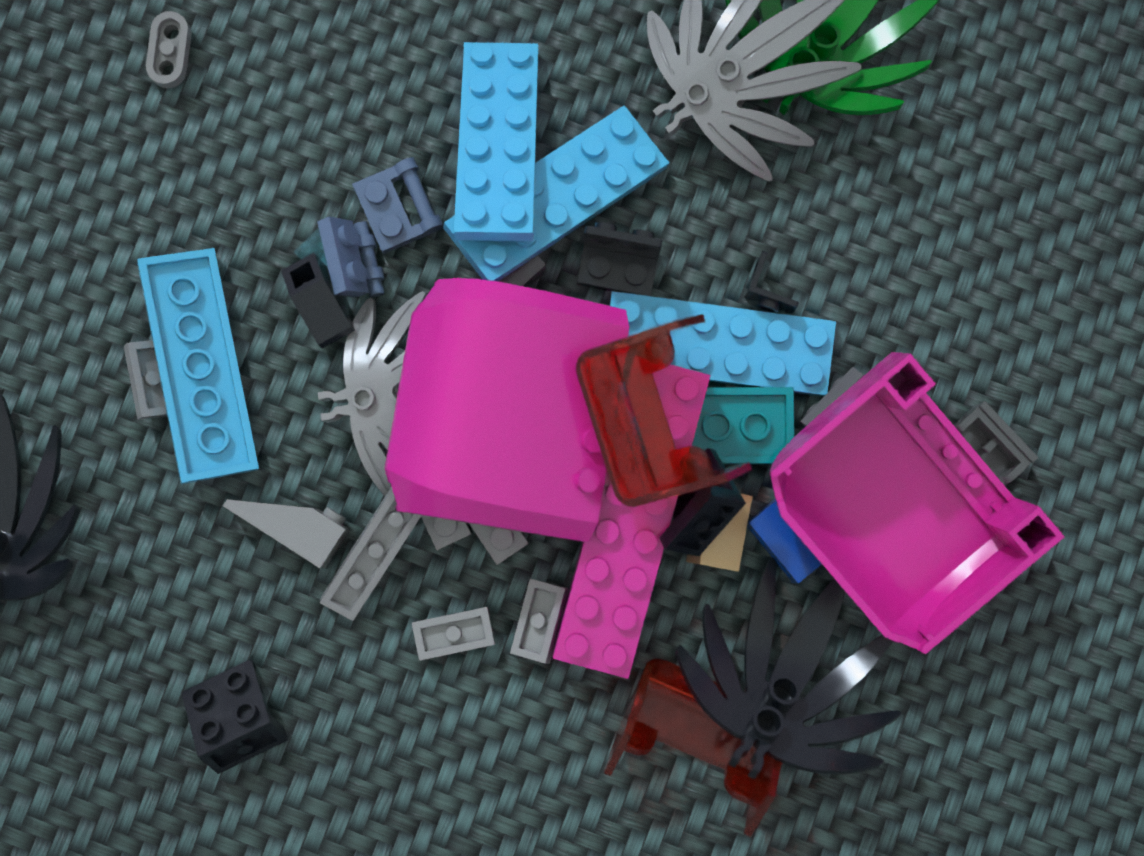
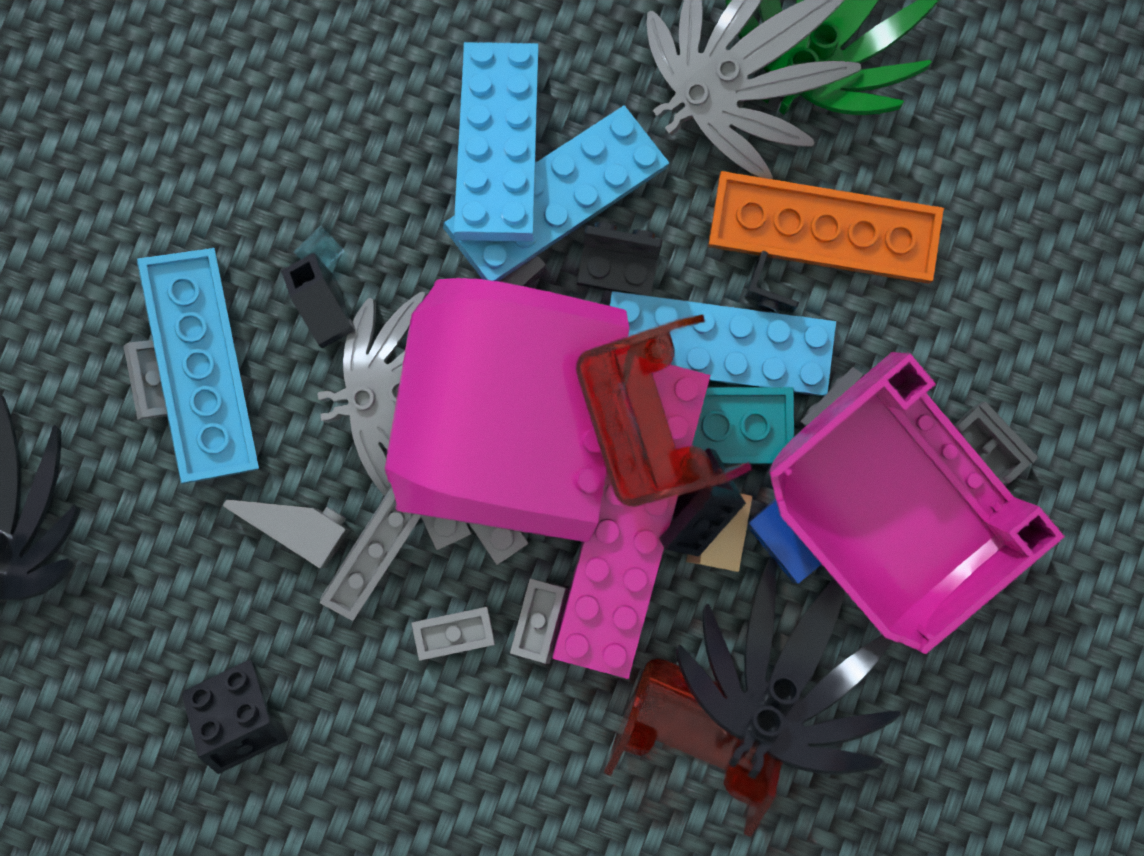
(168, 52): light grey plate -> none
(351, 257): sand blue plate -> none
(386, 211): sand blue plate -> none
(826, 227): none -> orange plate

